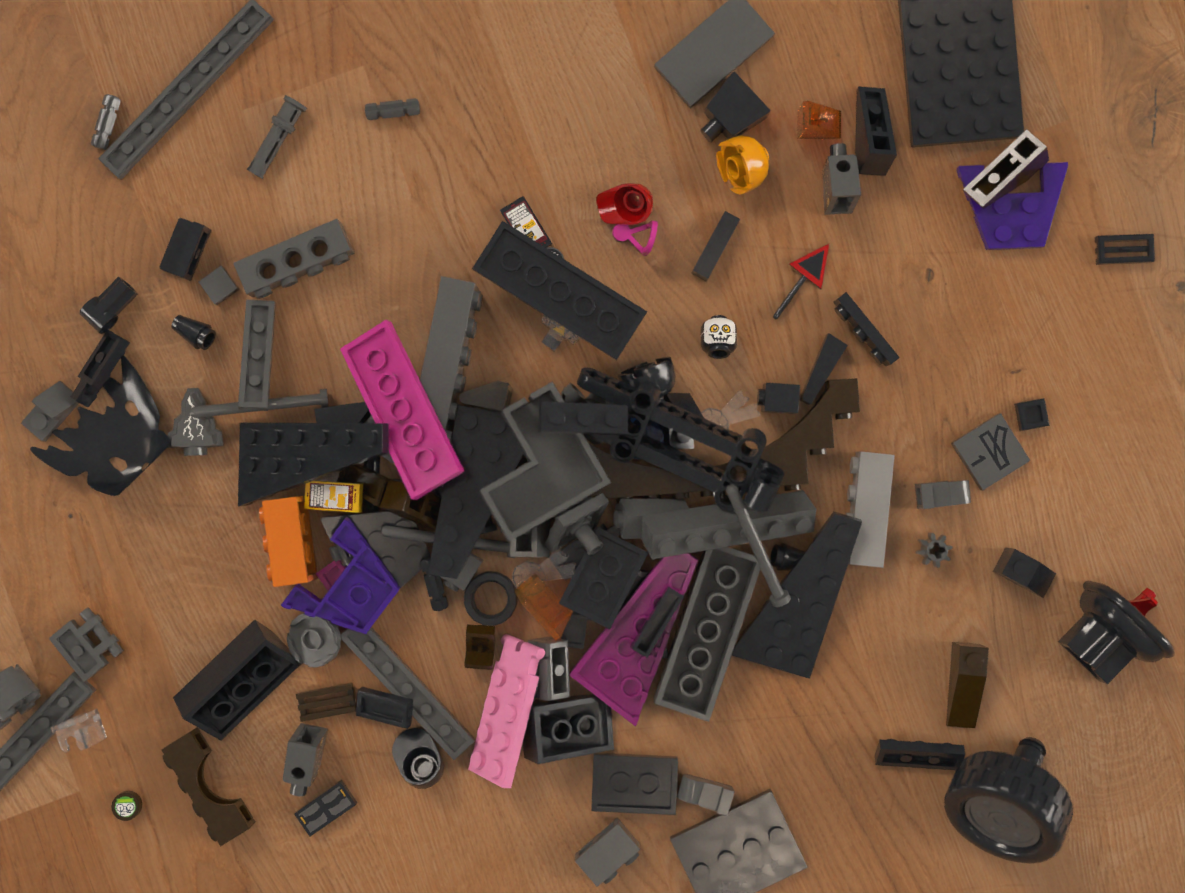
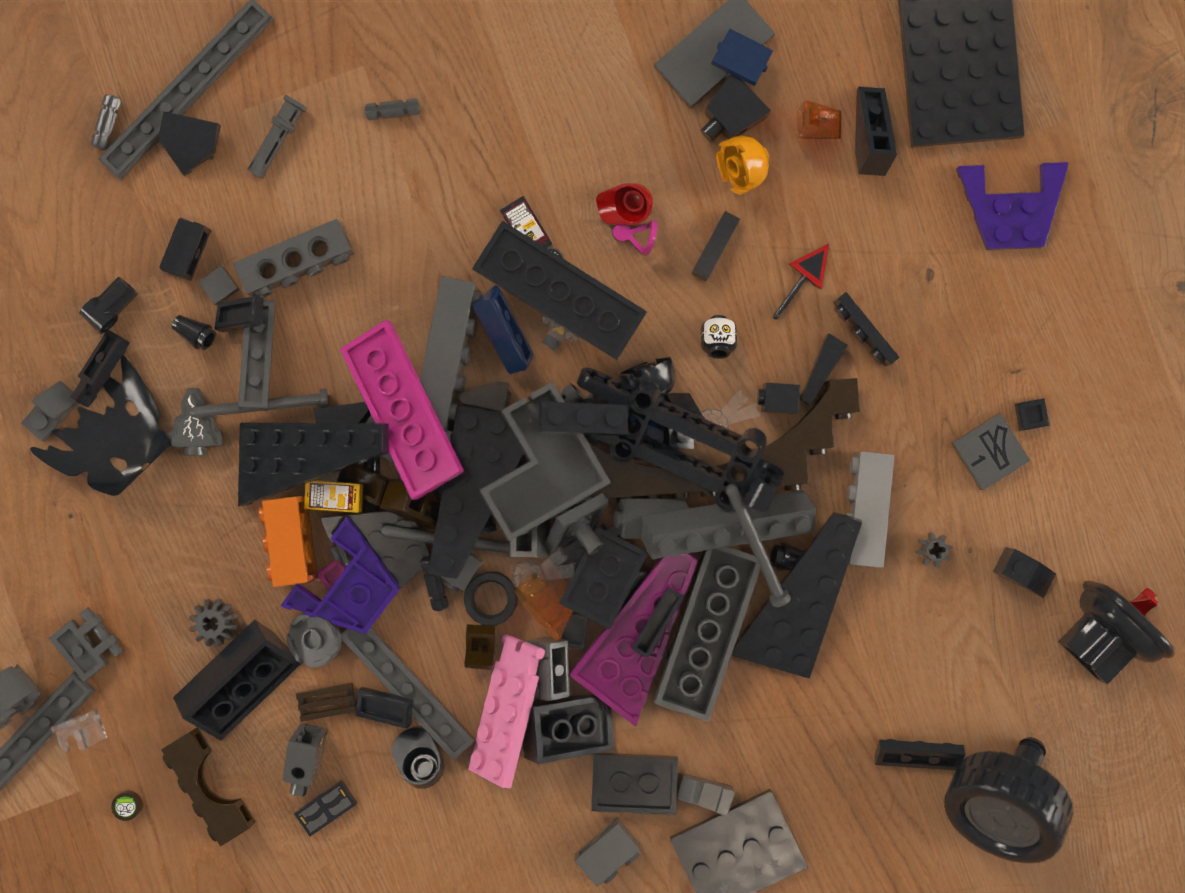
(188, 140): none -> black slope
(224, 622): none -> dark grey gear
(239, 314): none -> black tile
(503, 330): none -> dark blue slope
(742, 57): none -> dark blue piece
(840, 181): dark grey torso -> none
(942, 494): dark grey leg -> none
(966, 683): dark brown slope -> none
(1008, 170): dark brown slope -> none
(1101, 249): black tile -> none

